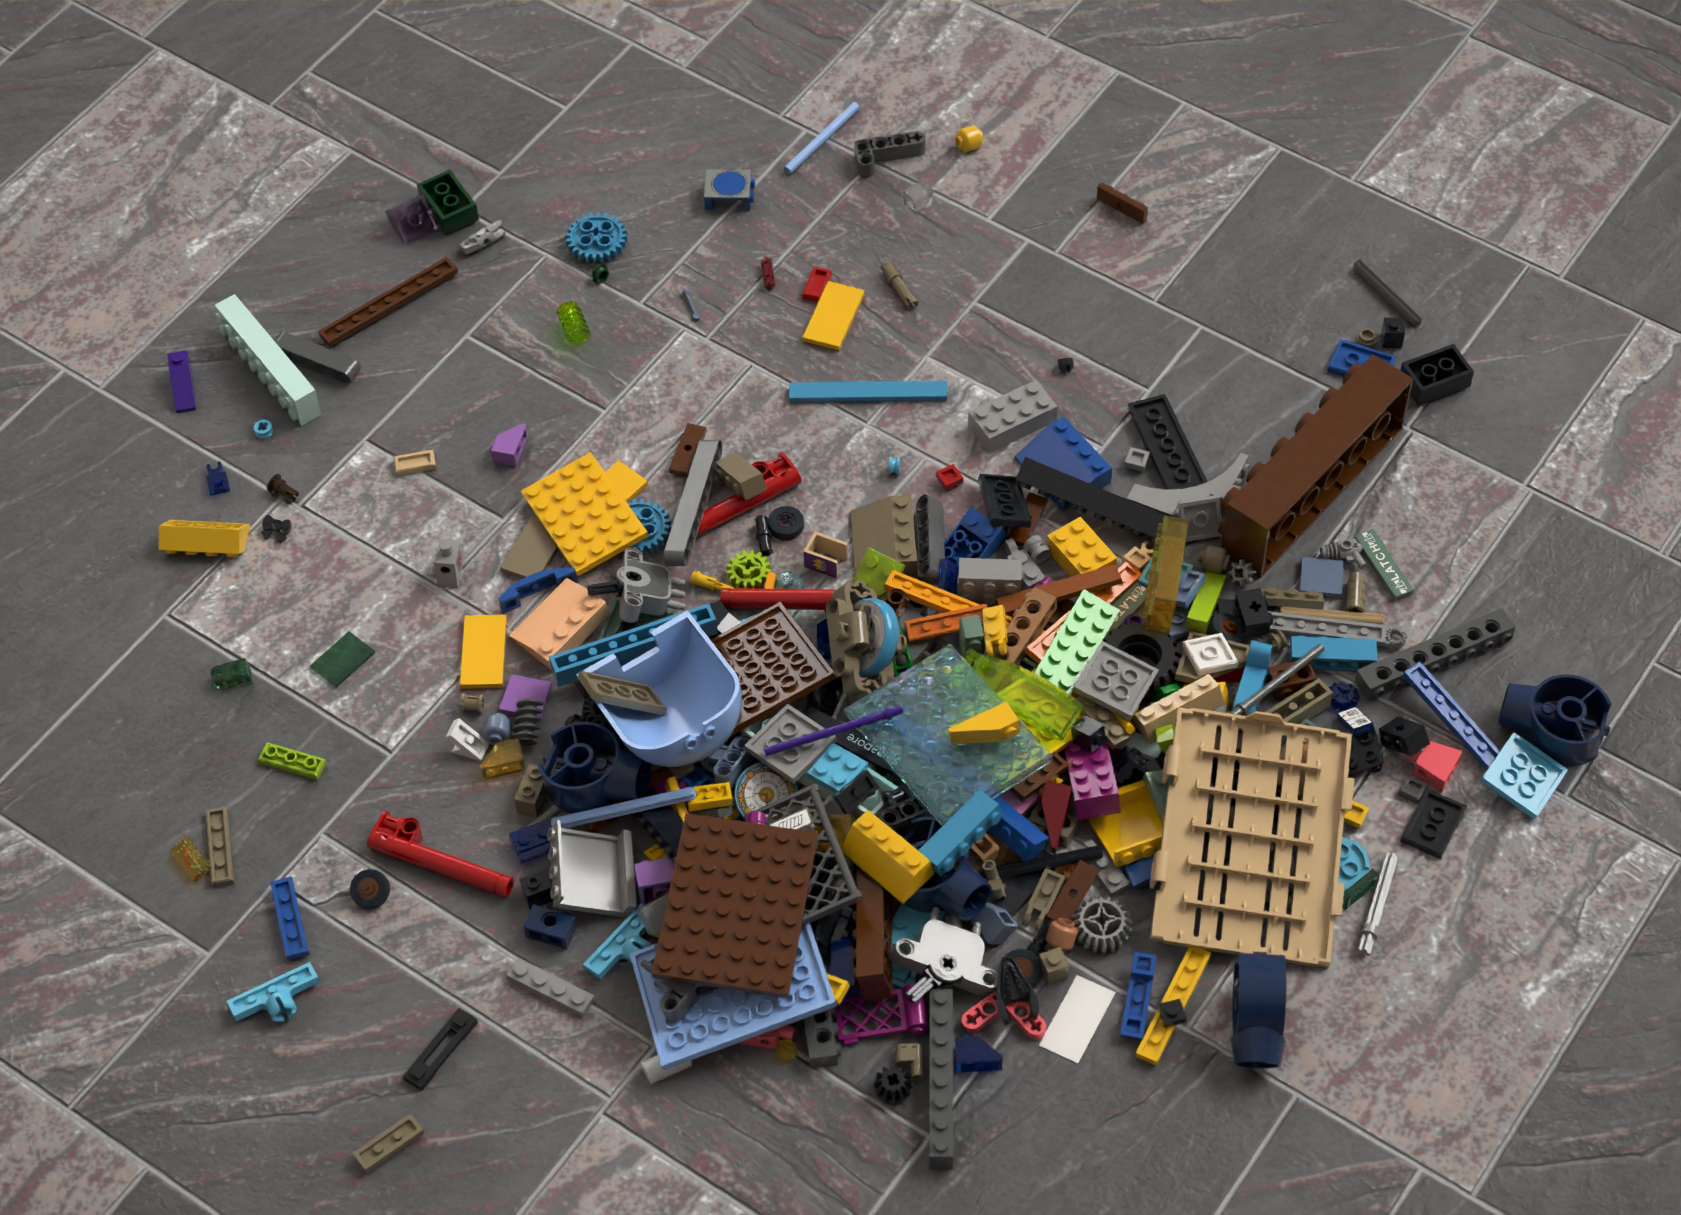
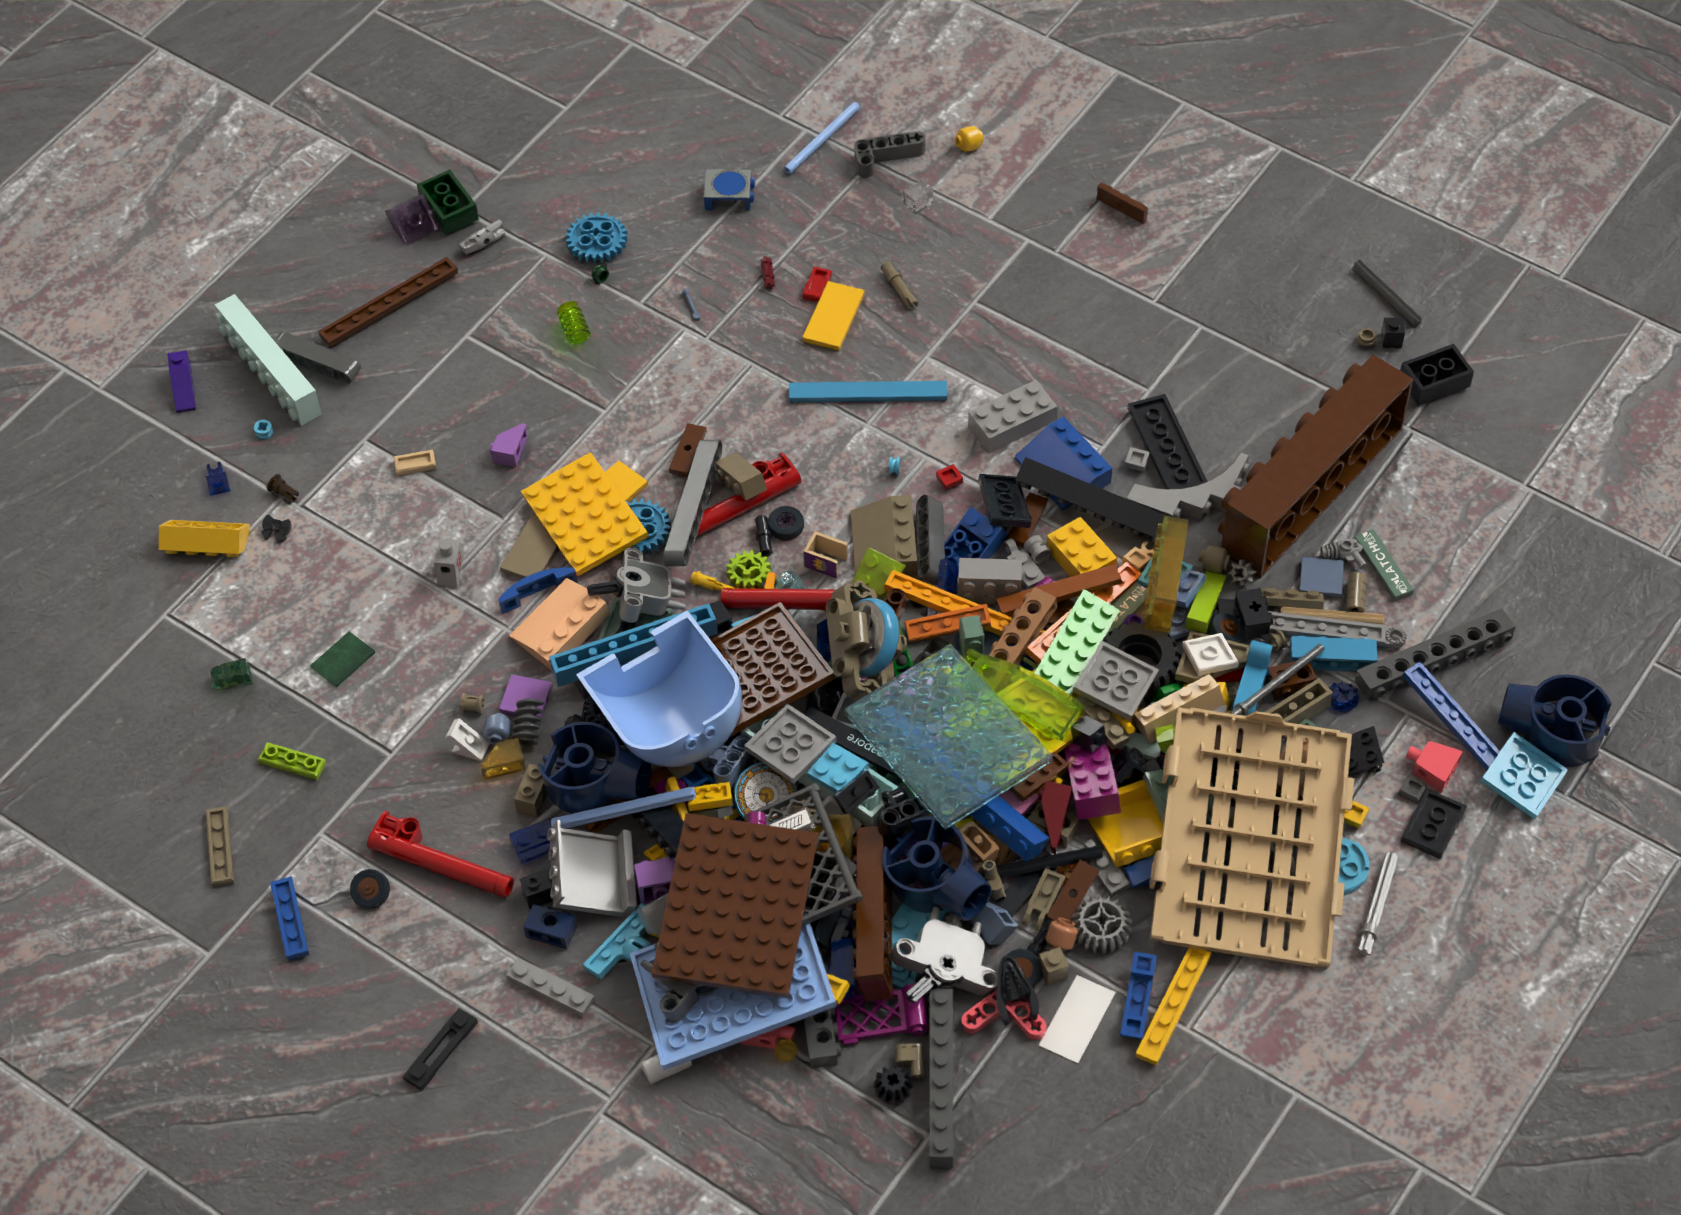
(190, 858): clear yellow tile -> none
(274, 995): medium azure plate -> none
(388, 1143): dark tan plate -> none
(483, 651): yellow tile -> none
(621, 693): dark tan tile -> none
(728, 623): white sticker -> none
(886, 714): dark purple bar -> none
(886, 857): yellow slope -> none
(961, 832): dark azure brick -> none
(976, 1055): clear blue slope -> none
(989, 726): yellow slope -> none
(995, 629): yellow hinge -> none
(1065, 363): black hinge -> none
(1172, 1013): black plate -> none
(1203, 517): light grey plate -> none
(1258, 1010): dark blue animal -> none
(1350, 353): blue tile -> none
(1355, 721): tile -> none
(1359, 888): clear green tile -> none
(1404, 736): black brick -> none

